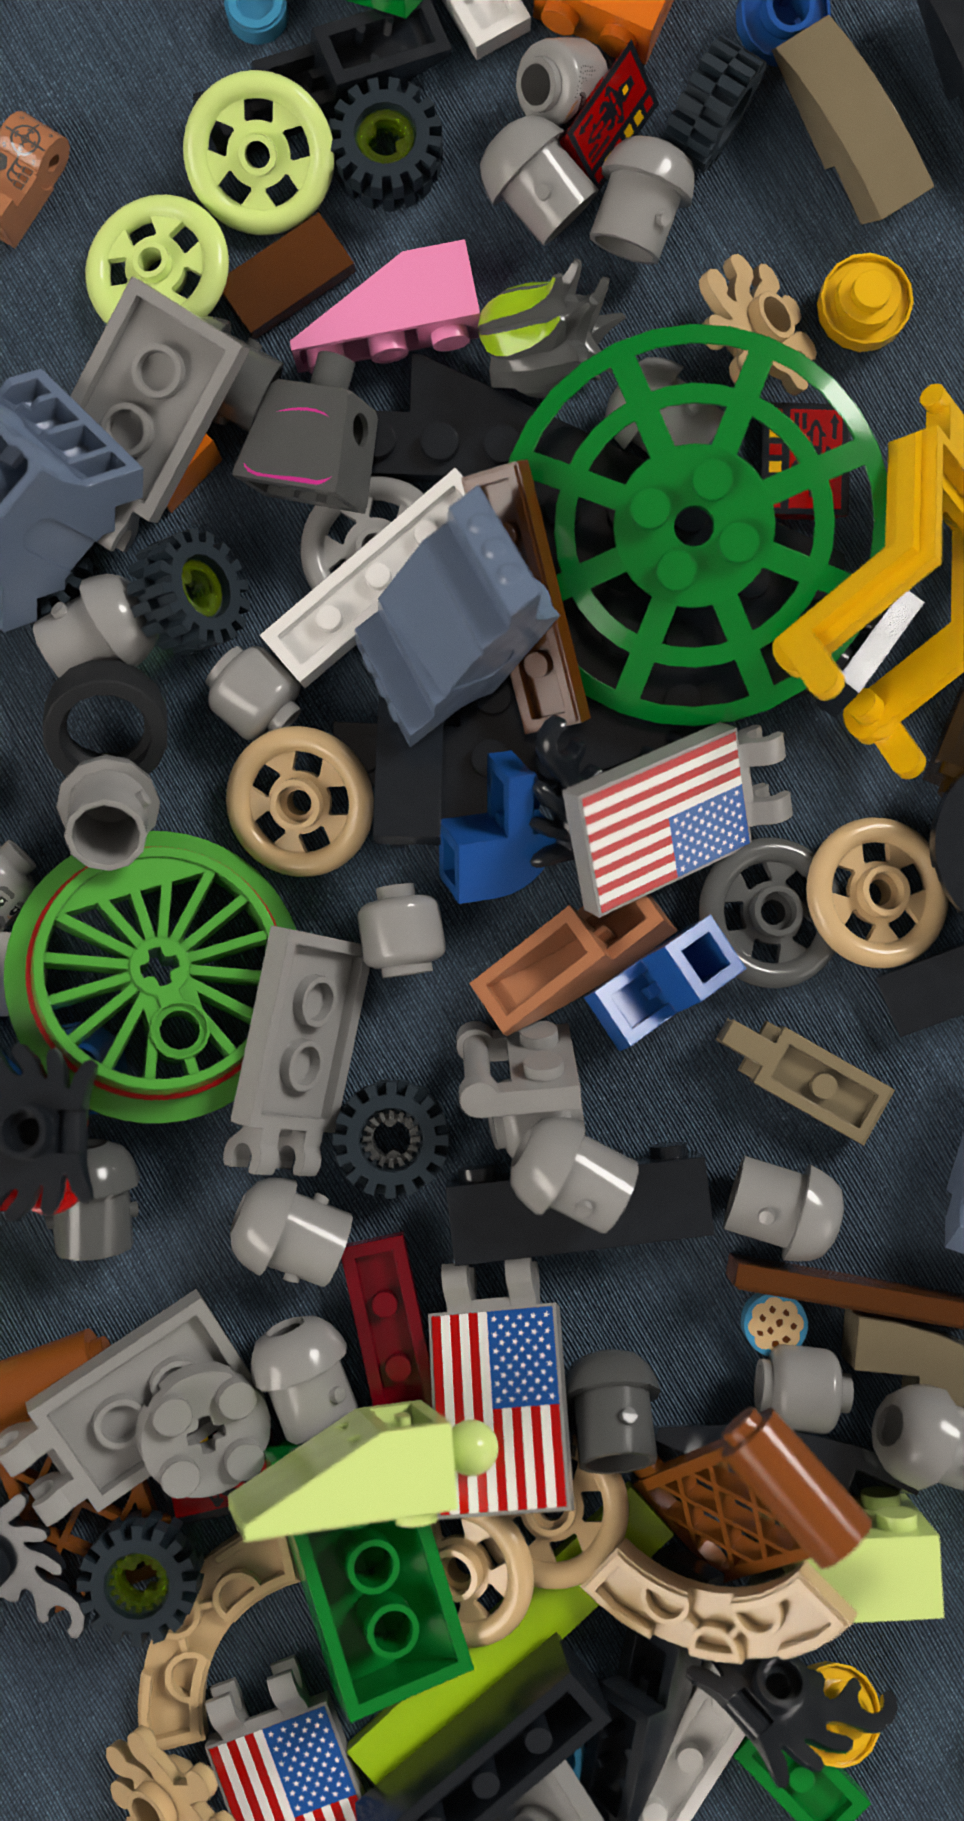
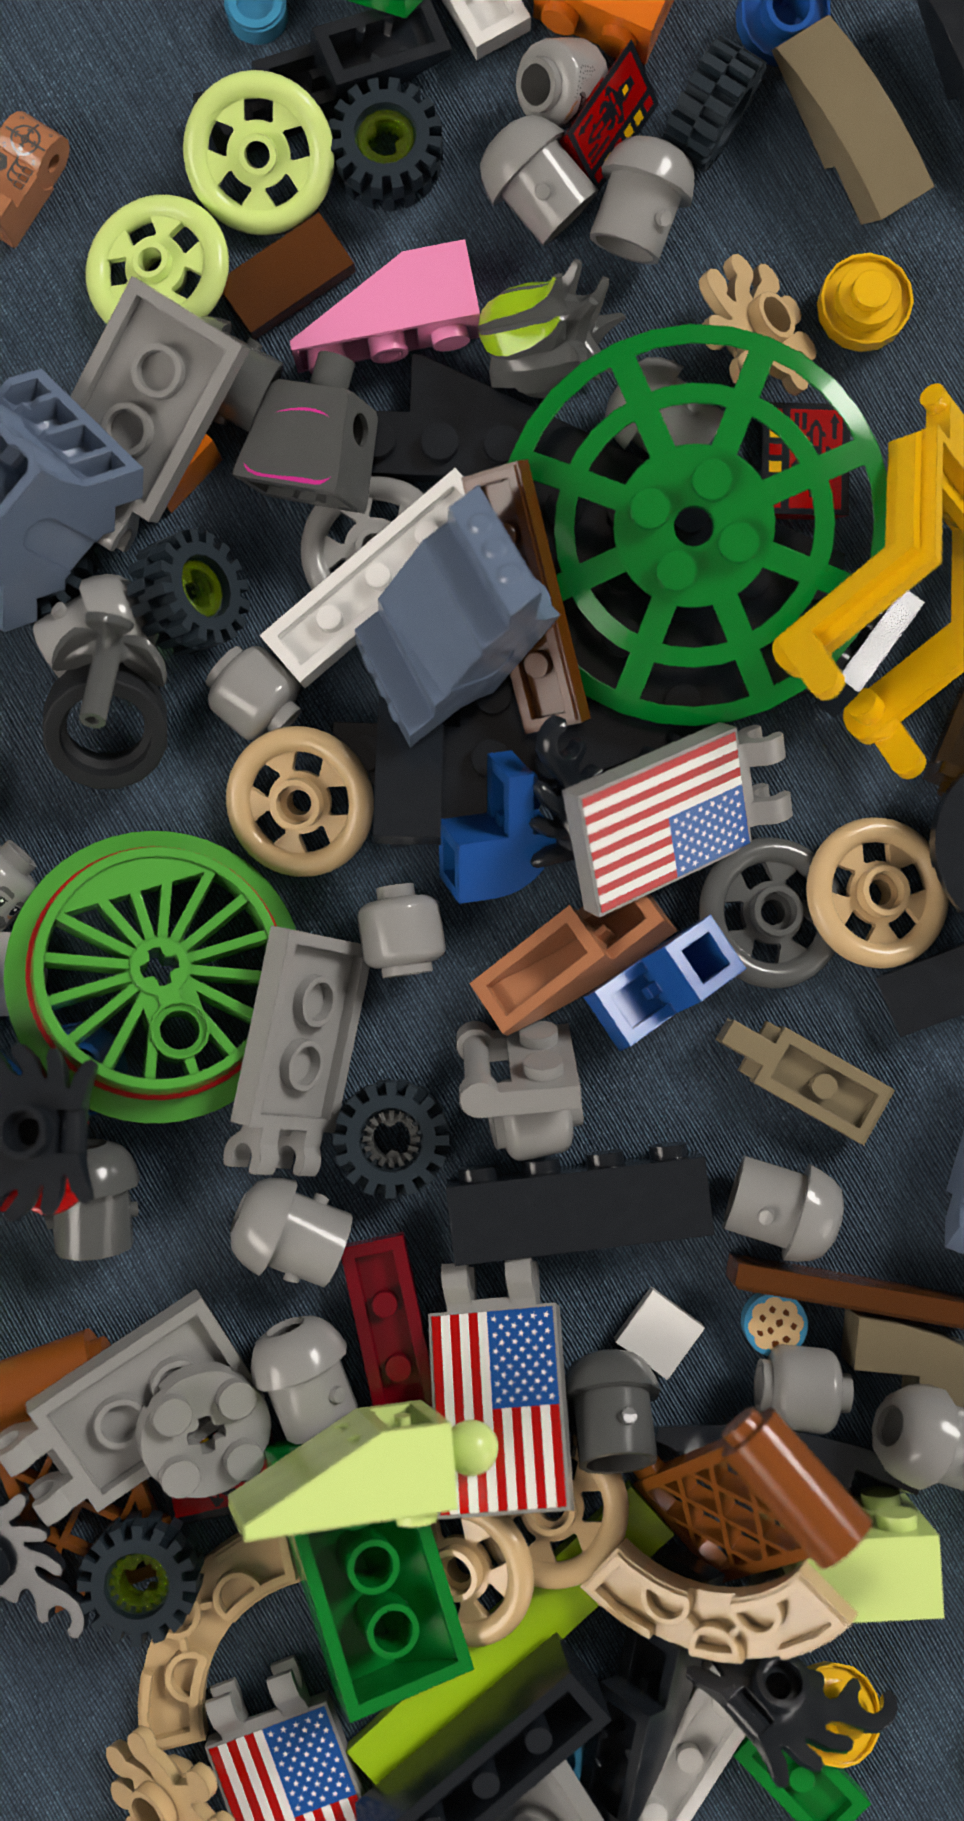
(105, 649): none -> dark grey plant
(107, 811): light grey piece -> none
(572, 1174): light grey piece -> none
(659, 1332): none -> white tile

